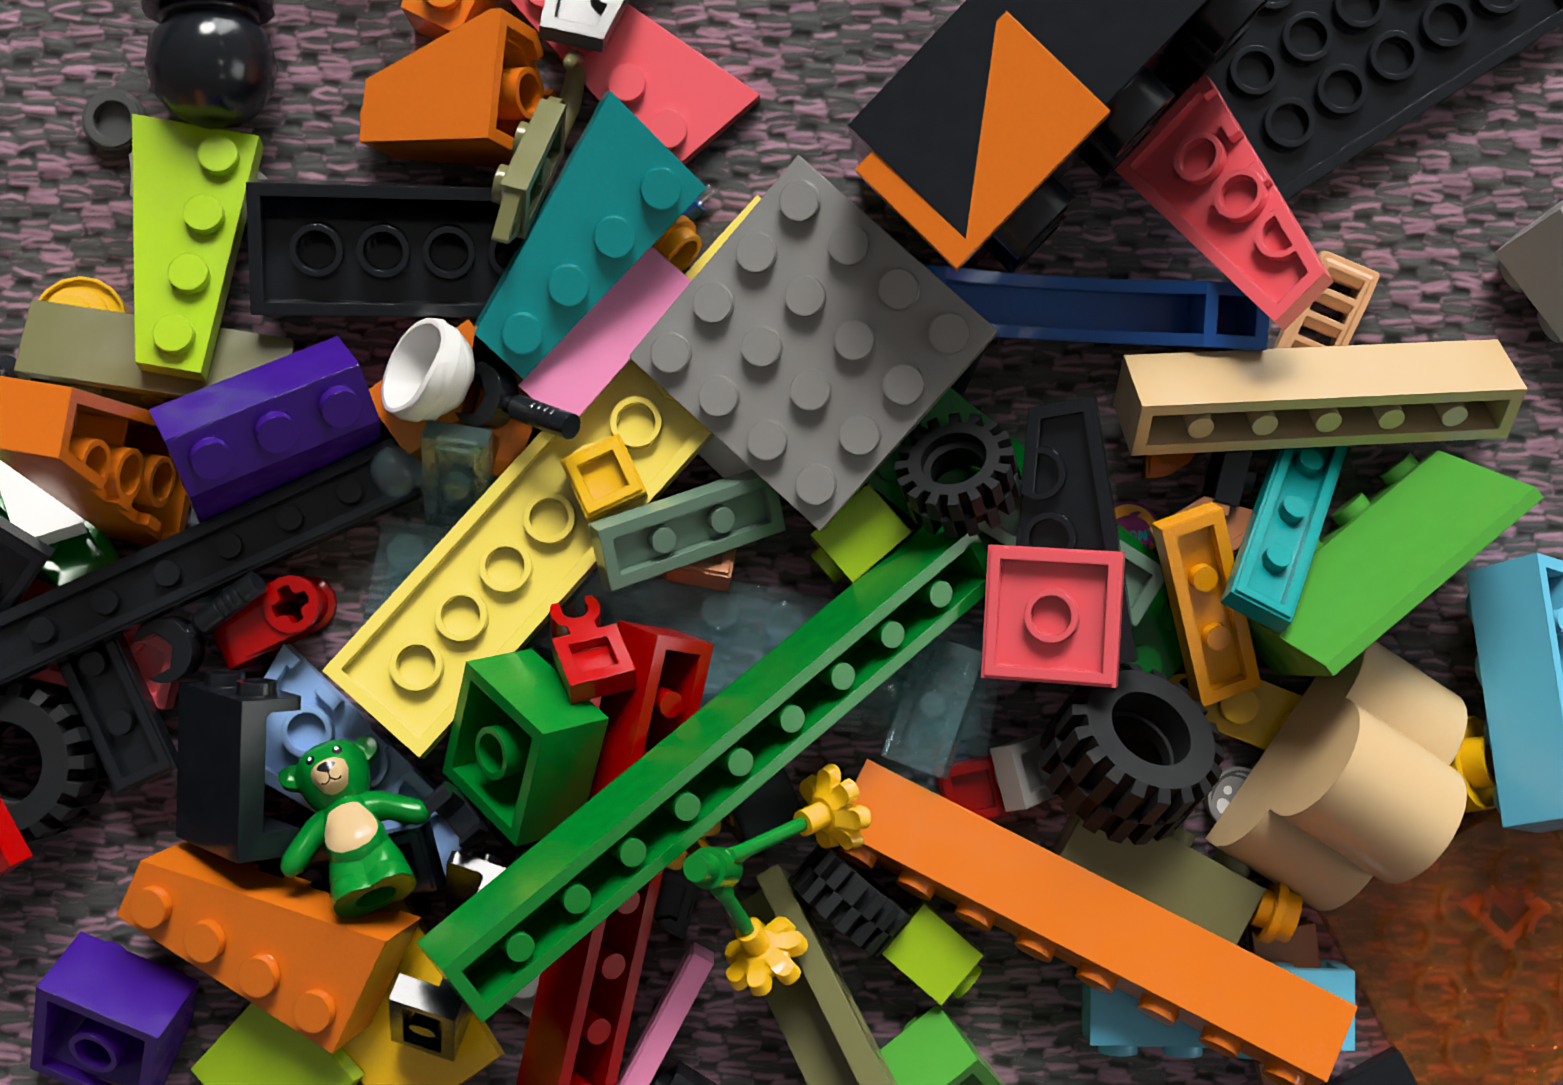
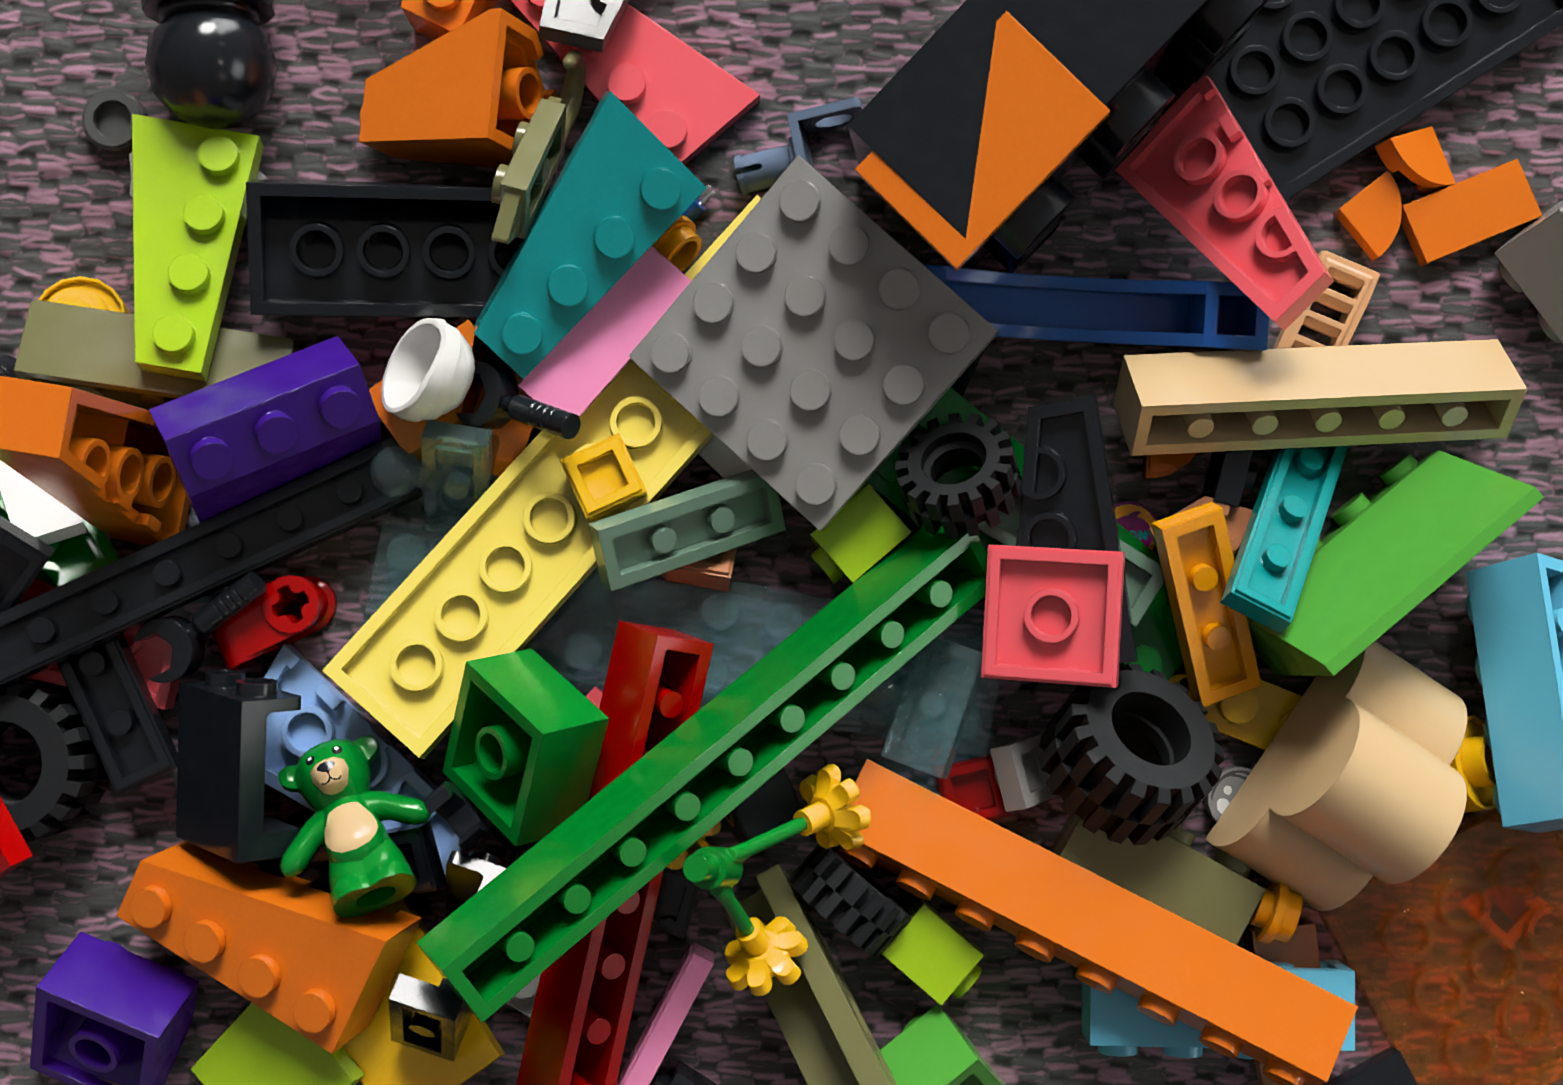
(589, 656): red plate -> none
(764, 167): none -> sand blue bracket
(1373, 215): none -> orange tile
(1417, 158): none -> orange tile
(1469, 212): none -> orange tile

